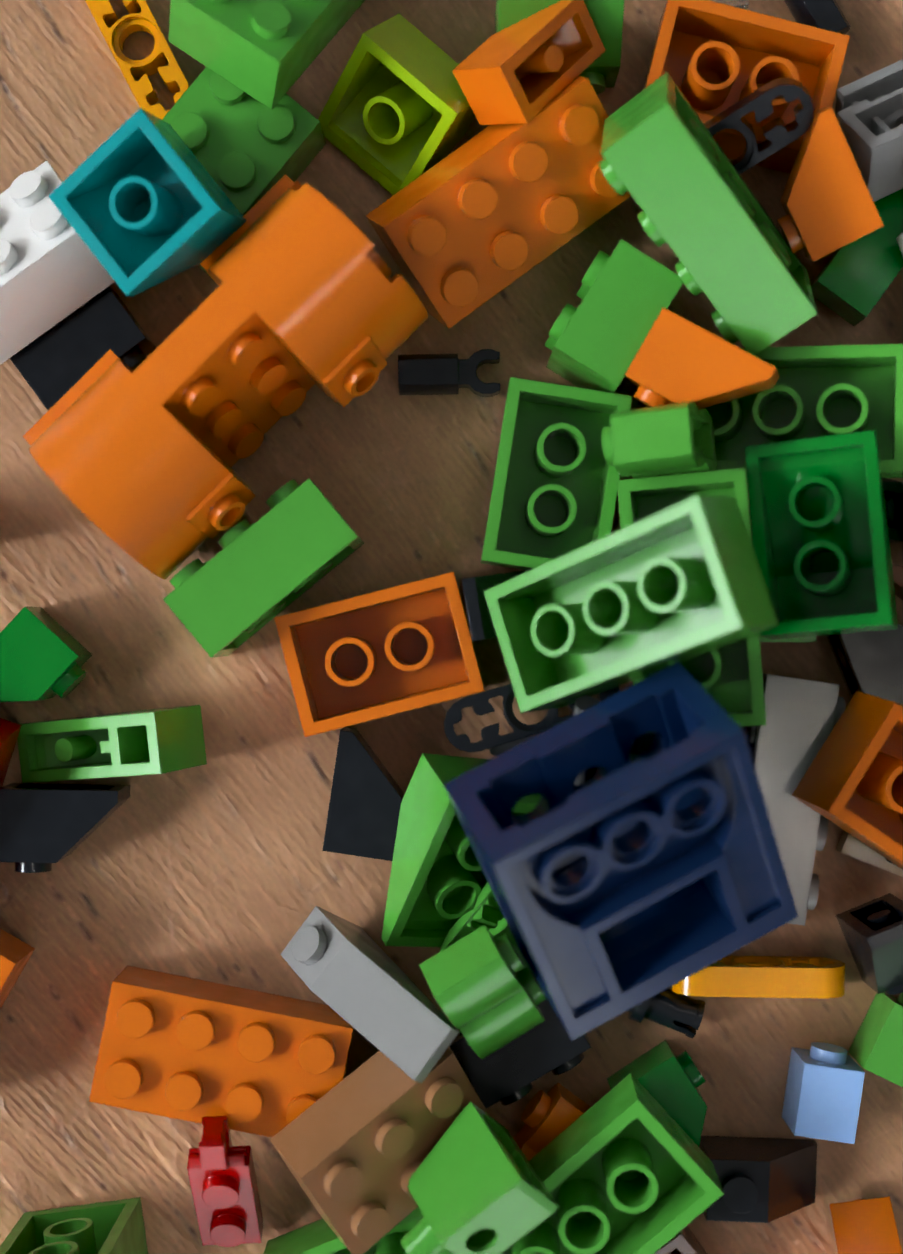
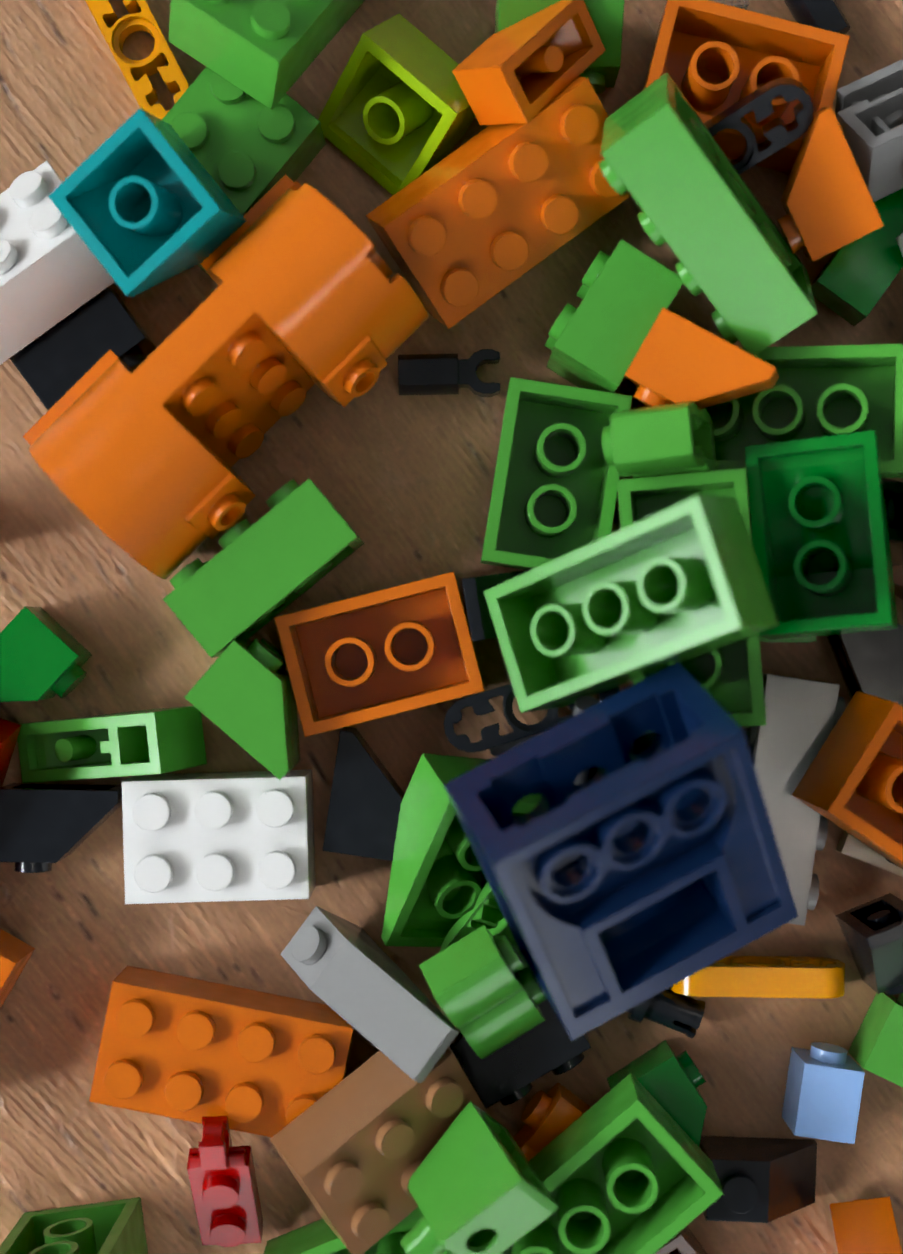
(218, 837): none -> white brick
(252, 702): none -> bright green slope

